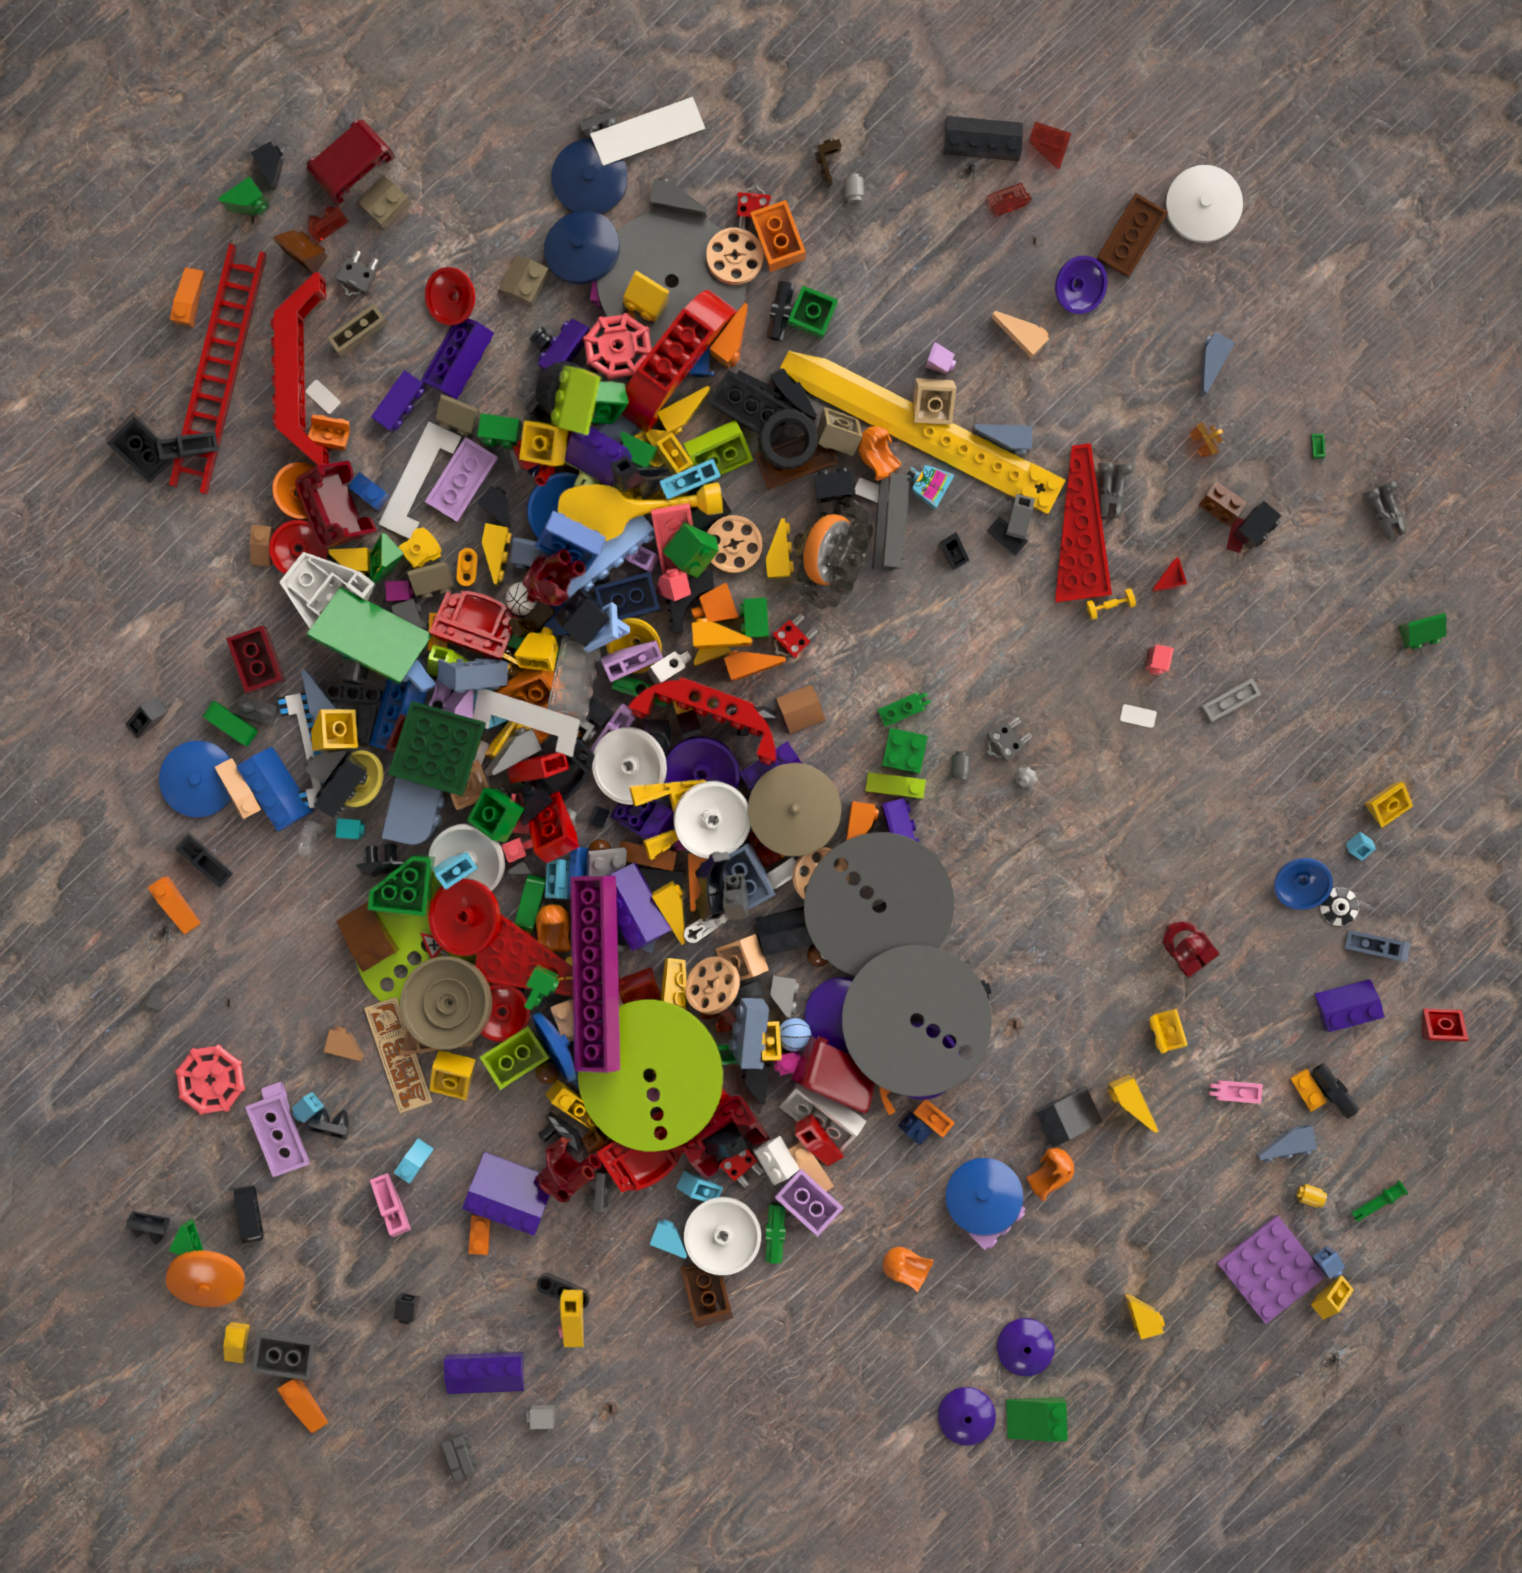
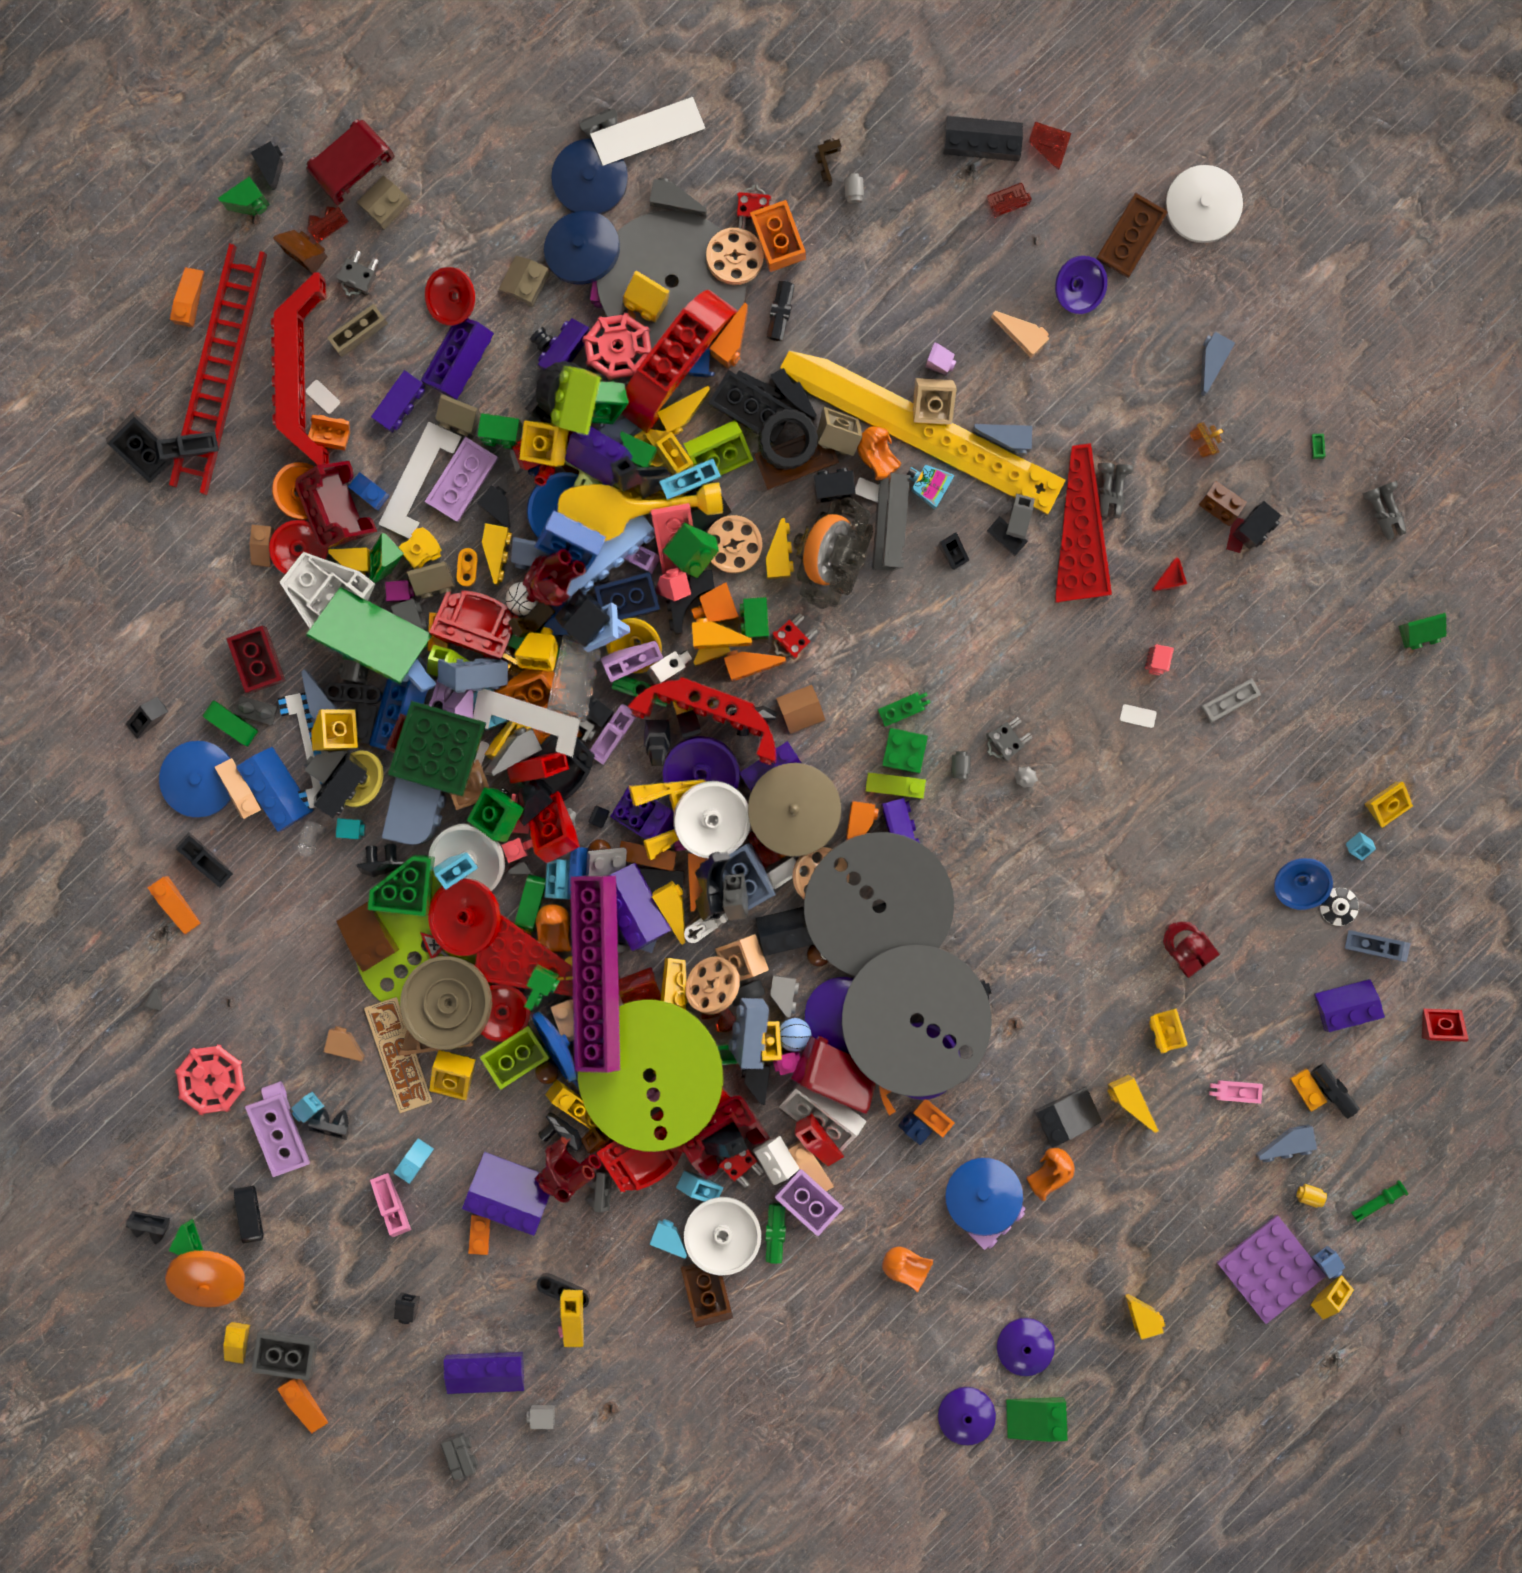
(625, 760): white dish -> none
(812, 312): green brick -> none
(1129, 597): yellow wheel -> none

